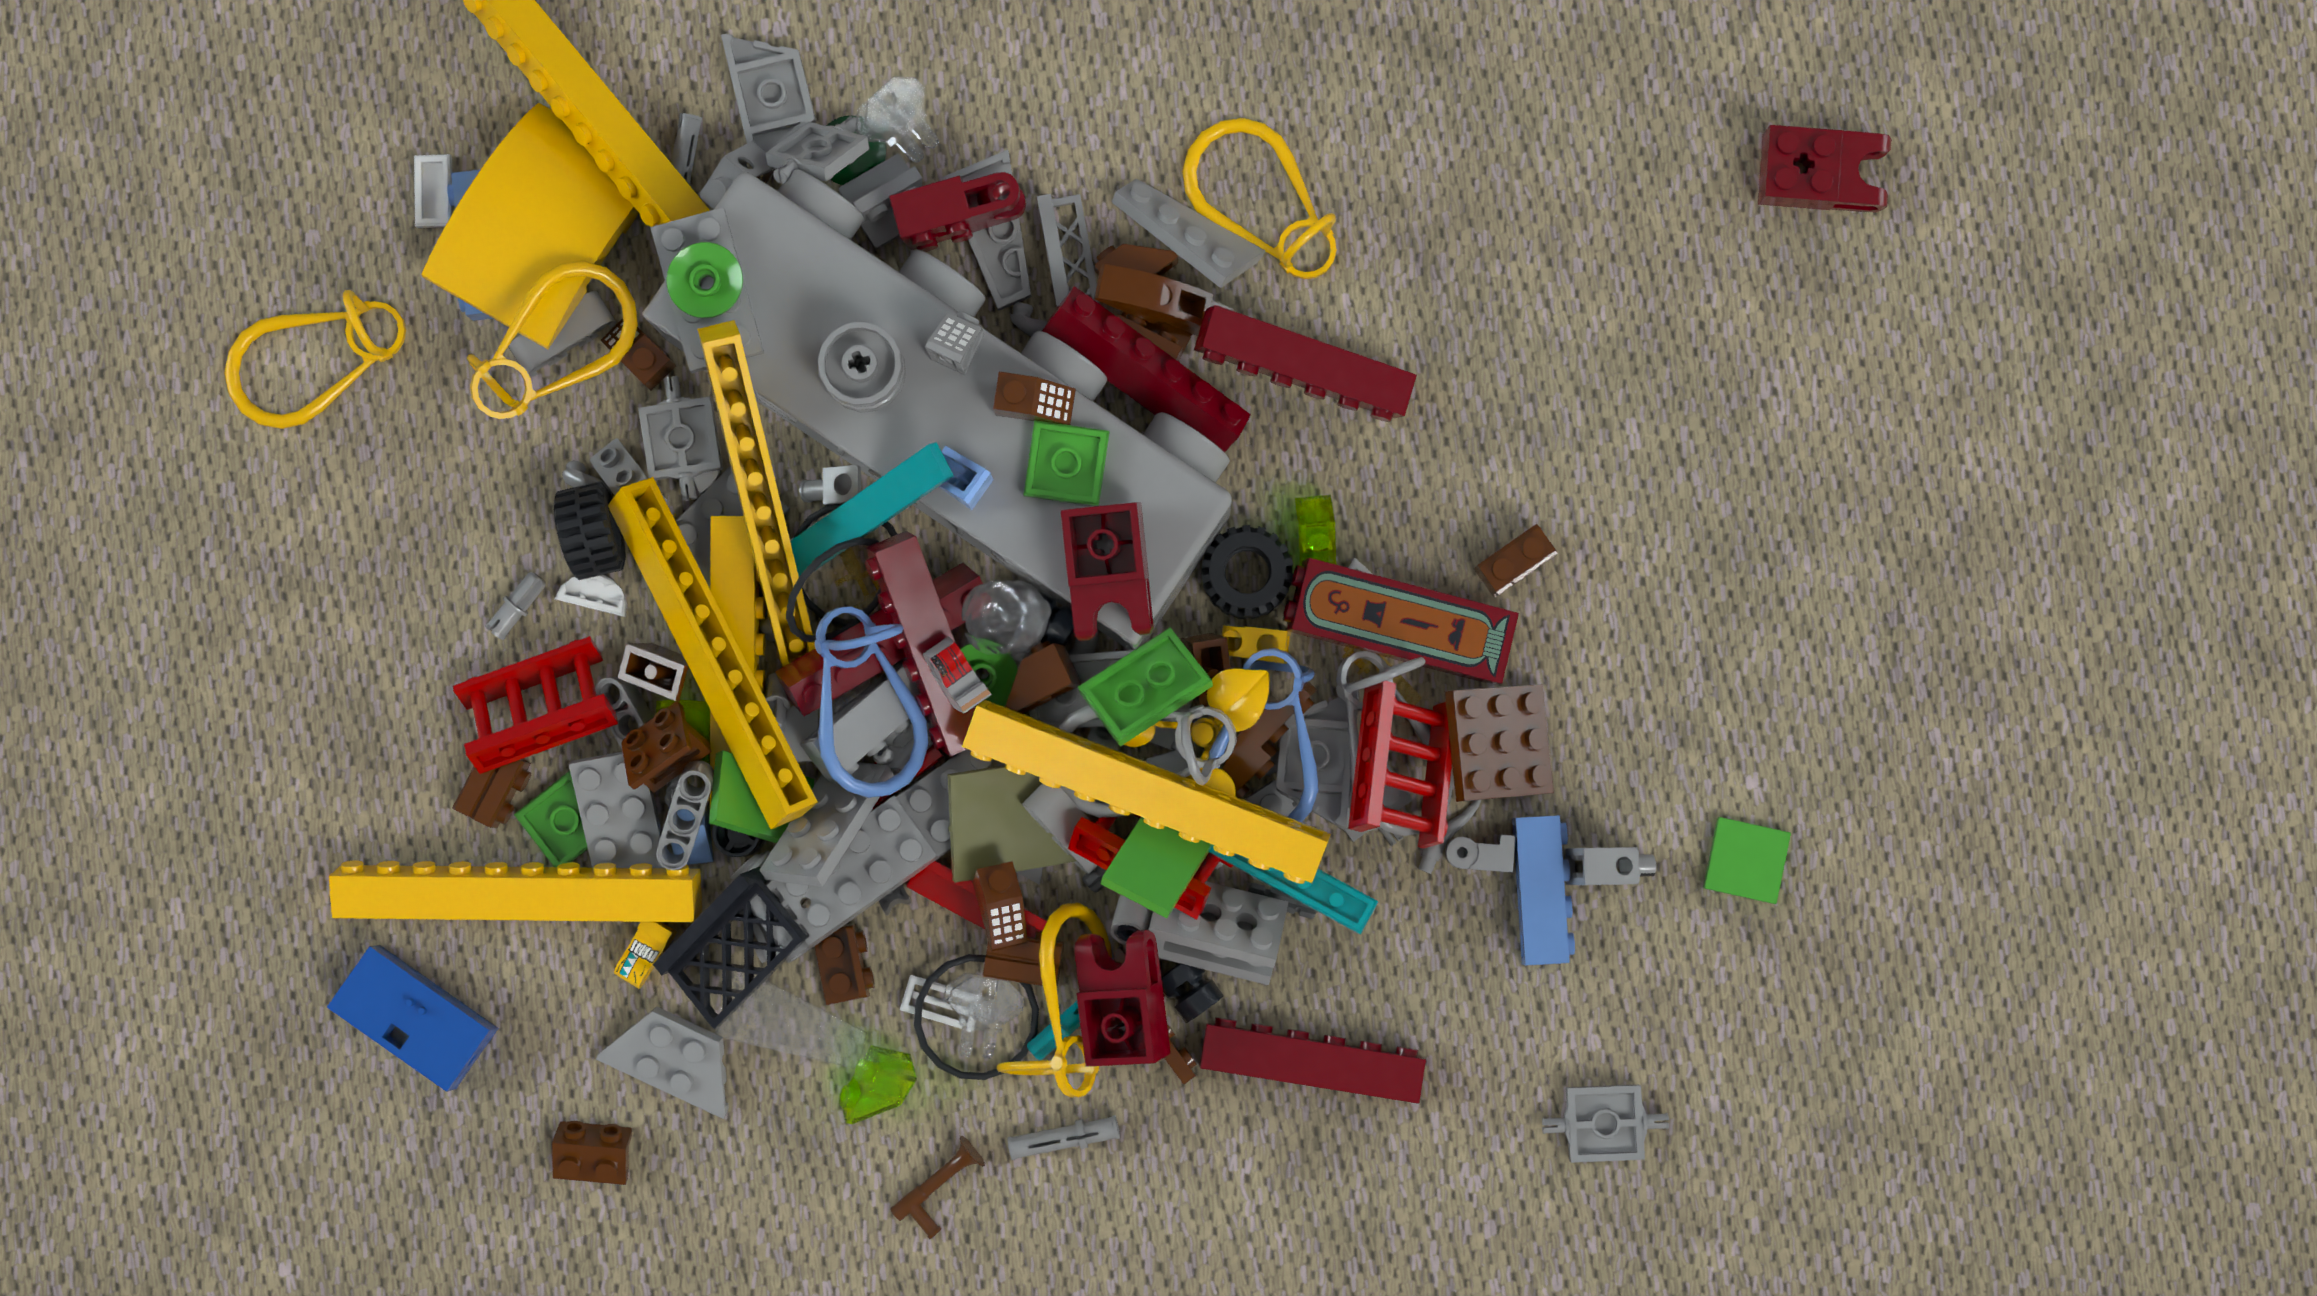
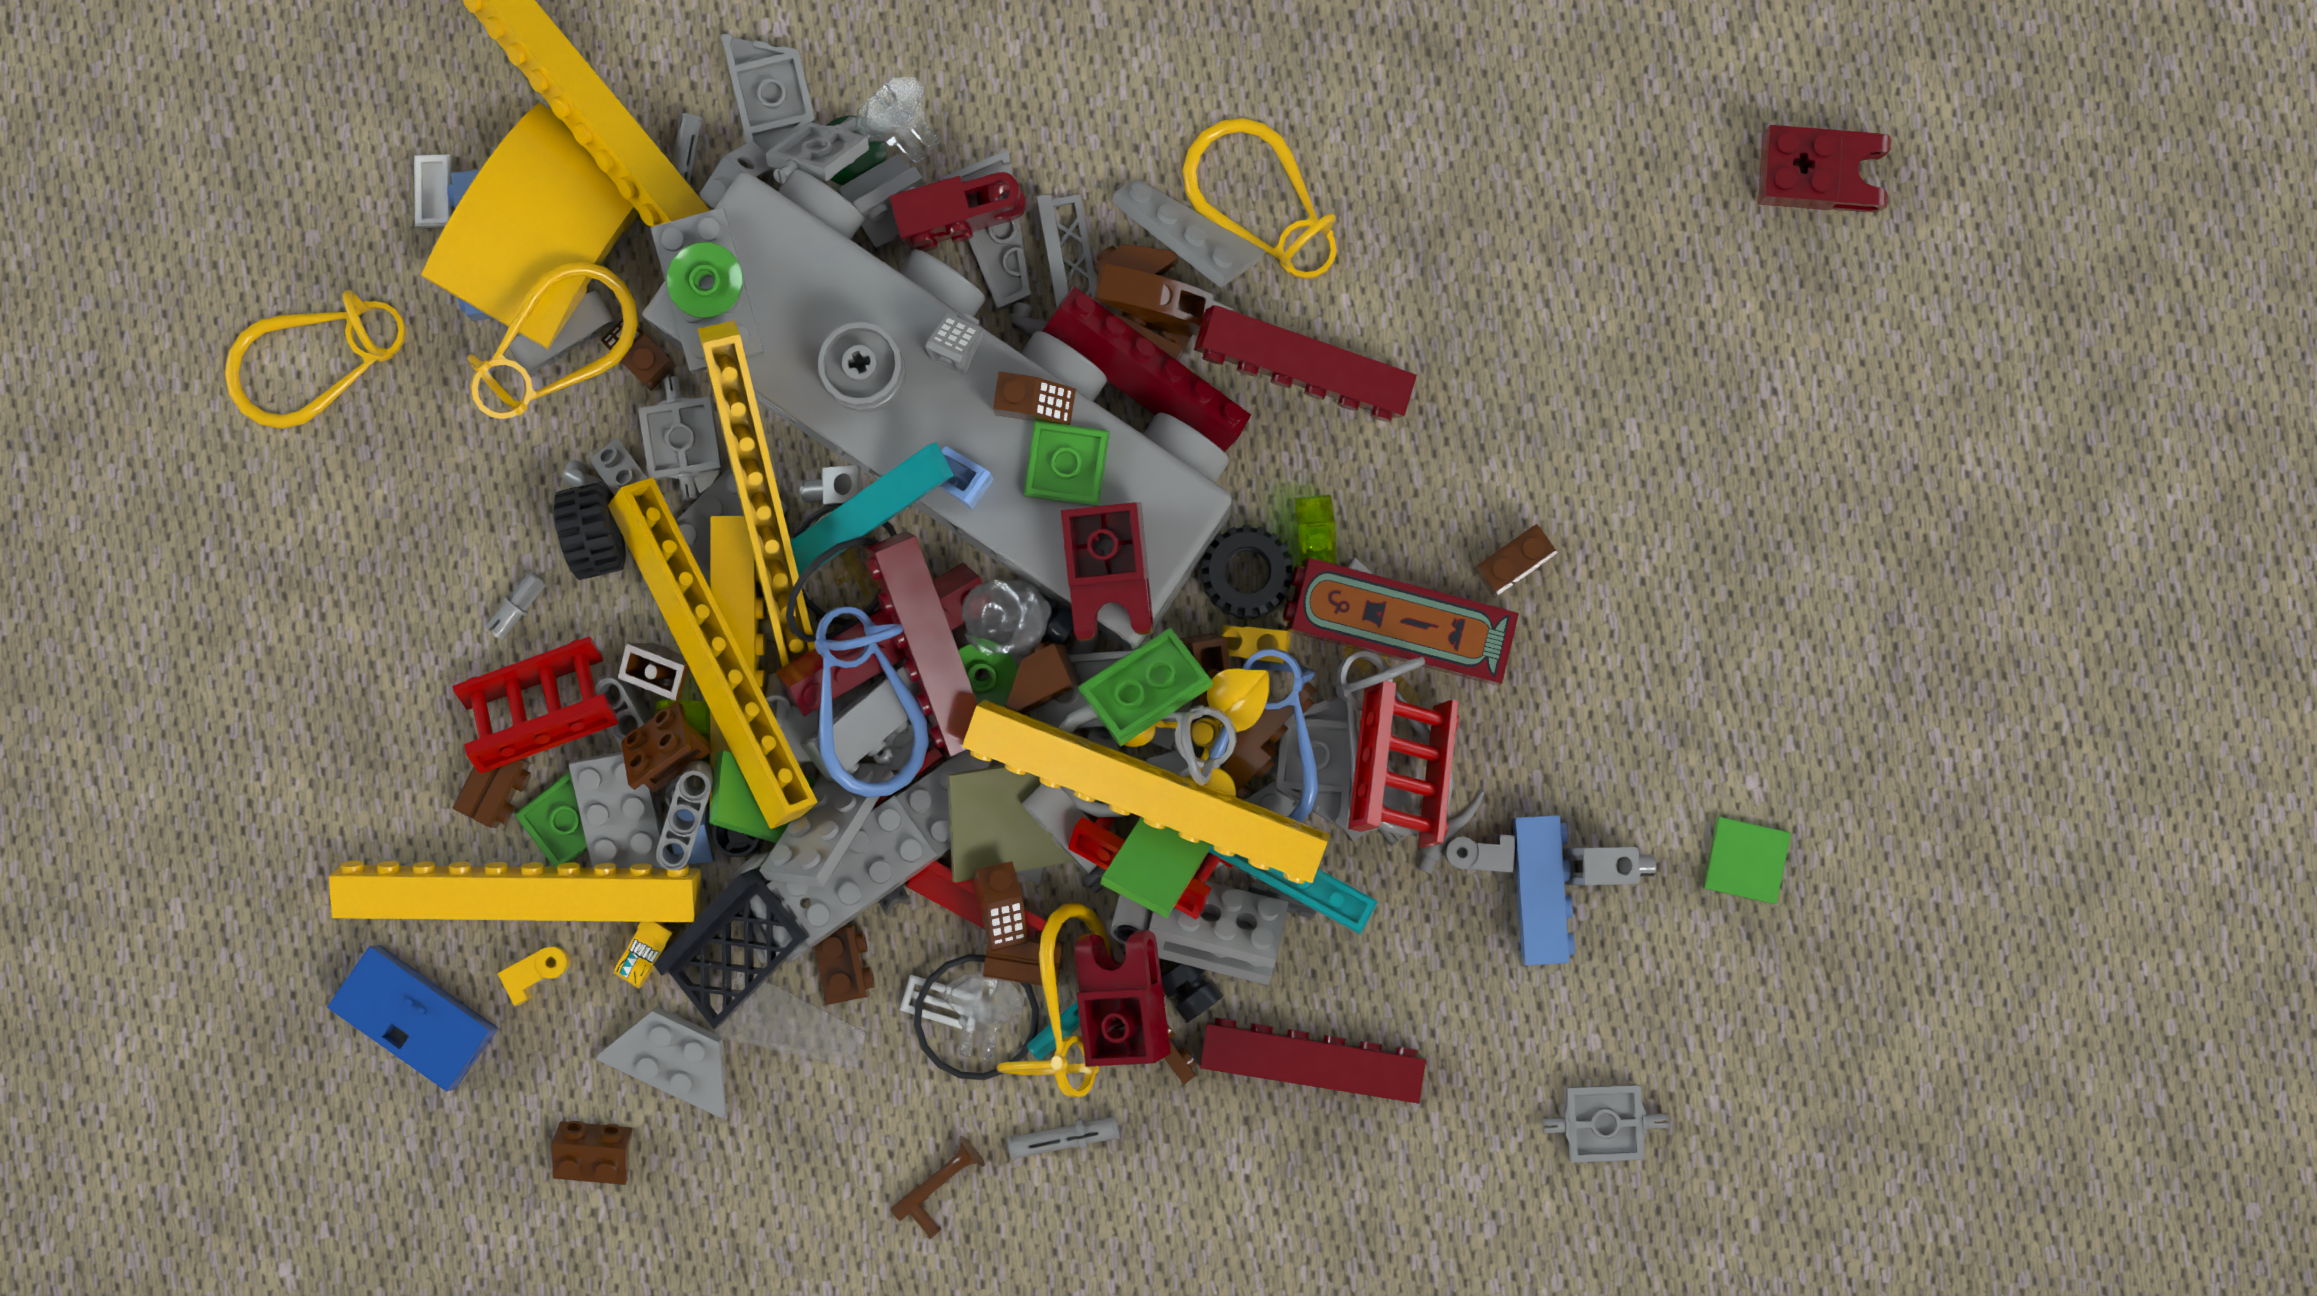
(544, 964): none -> yellow leg
(594, 593): white tile -> none
(878, 1084): clear neon green slope -> none
(955, 675): leg -> none
(1499, 742): plate -> none

